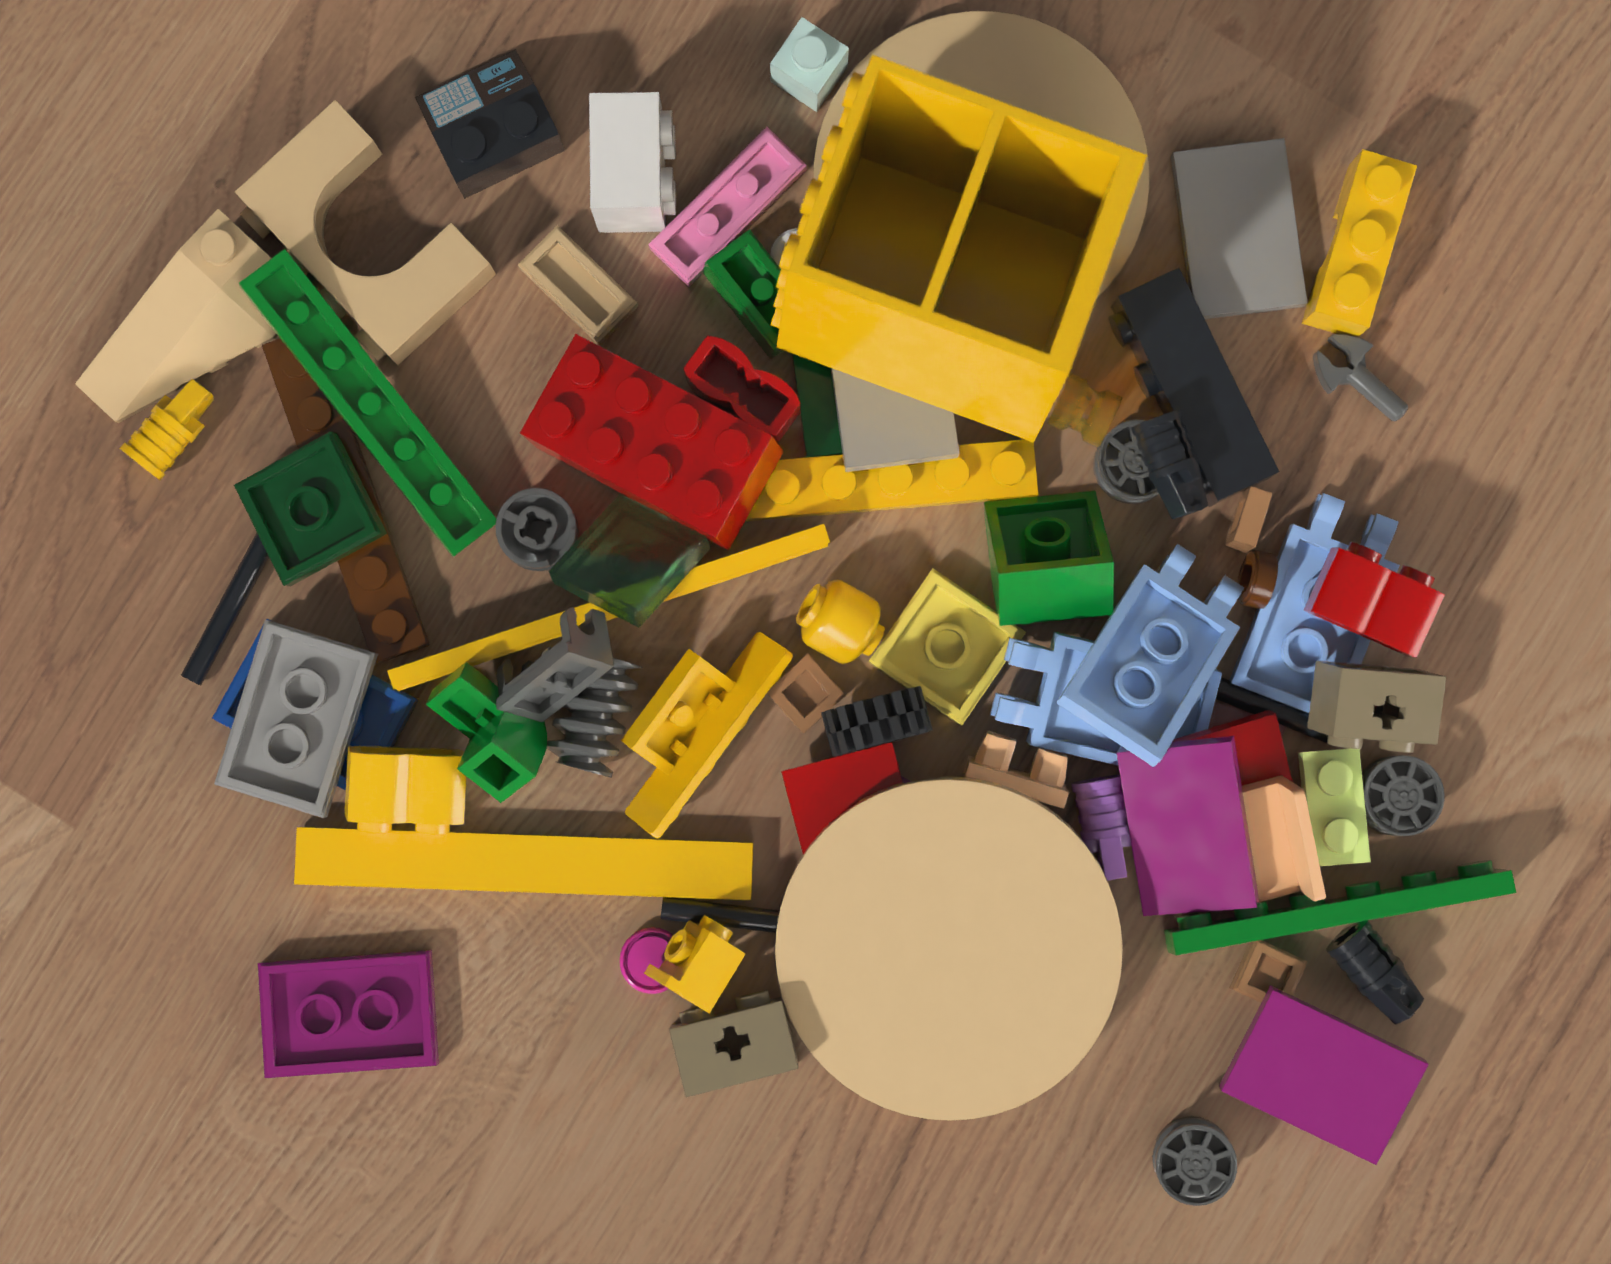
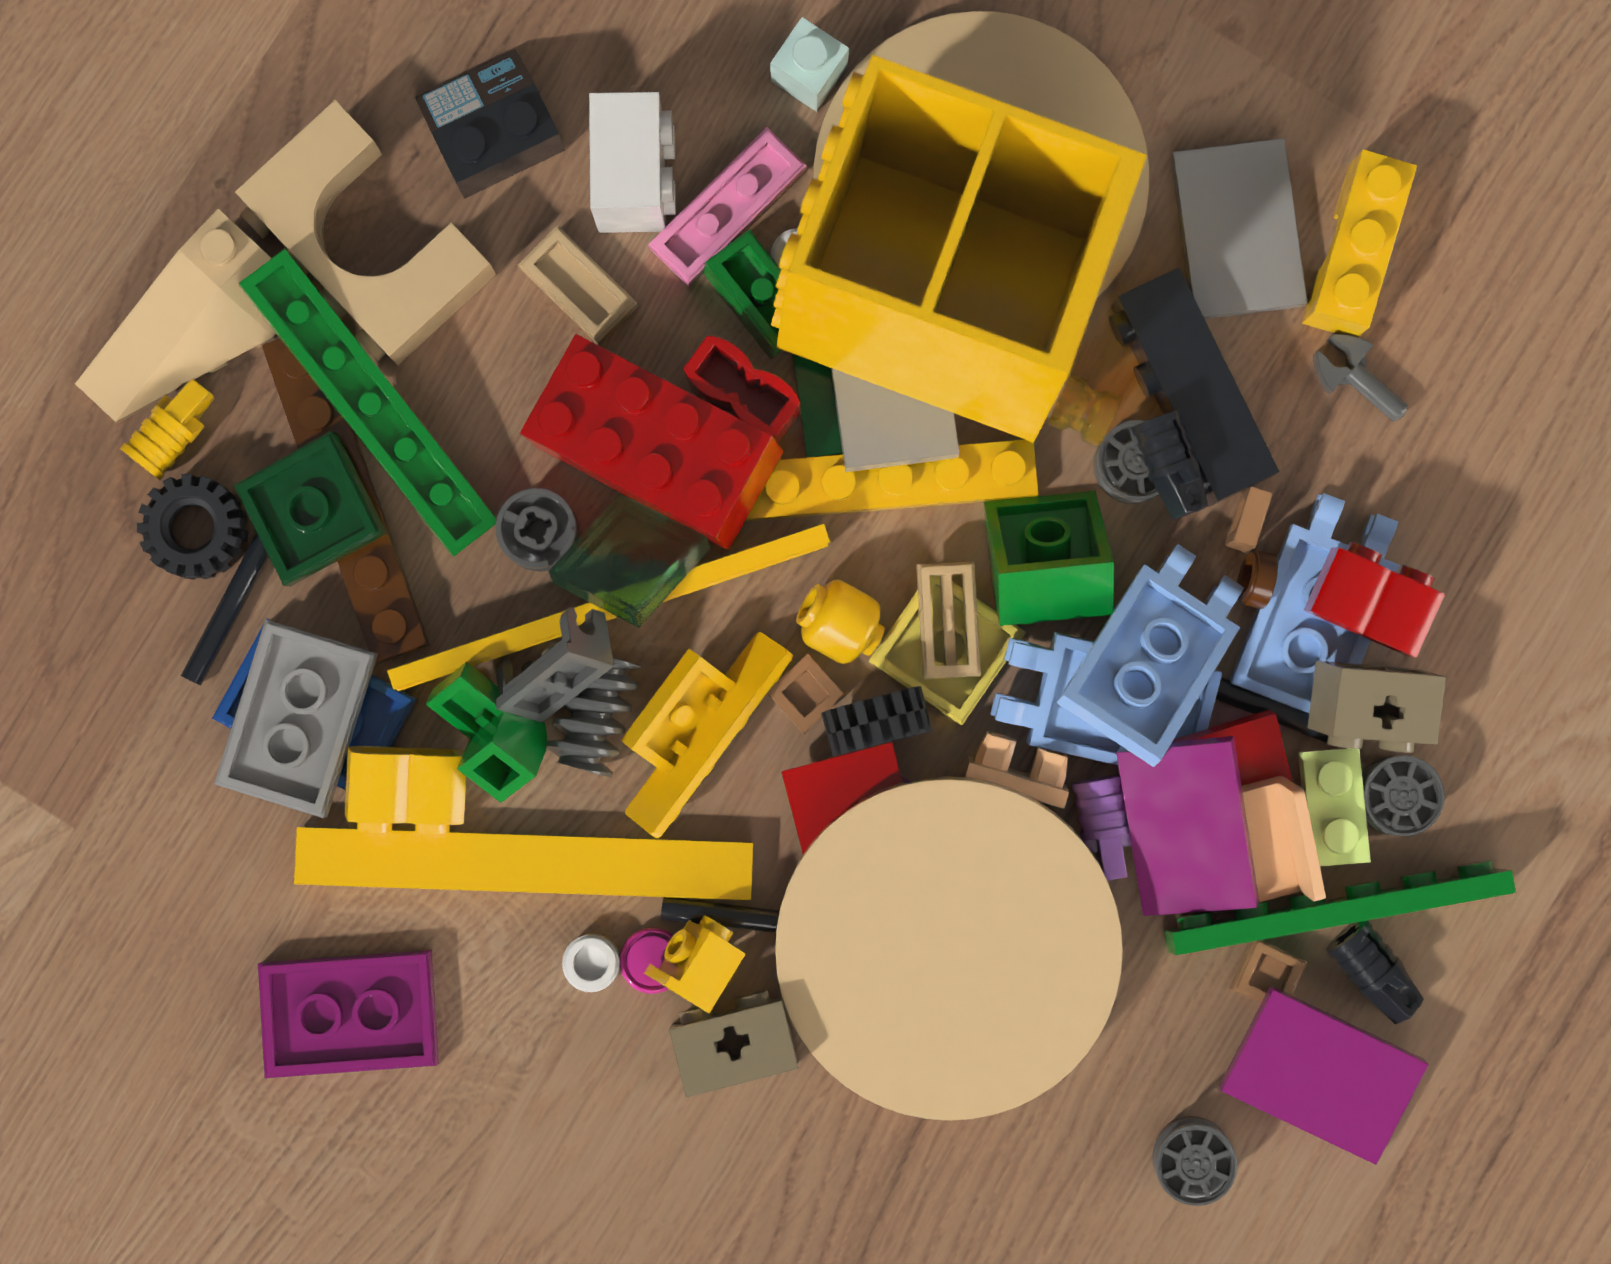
(161, 513): none -> black tyre
(591, 962): none -> white tile
(951, 669): none -> tan tile

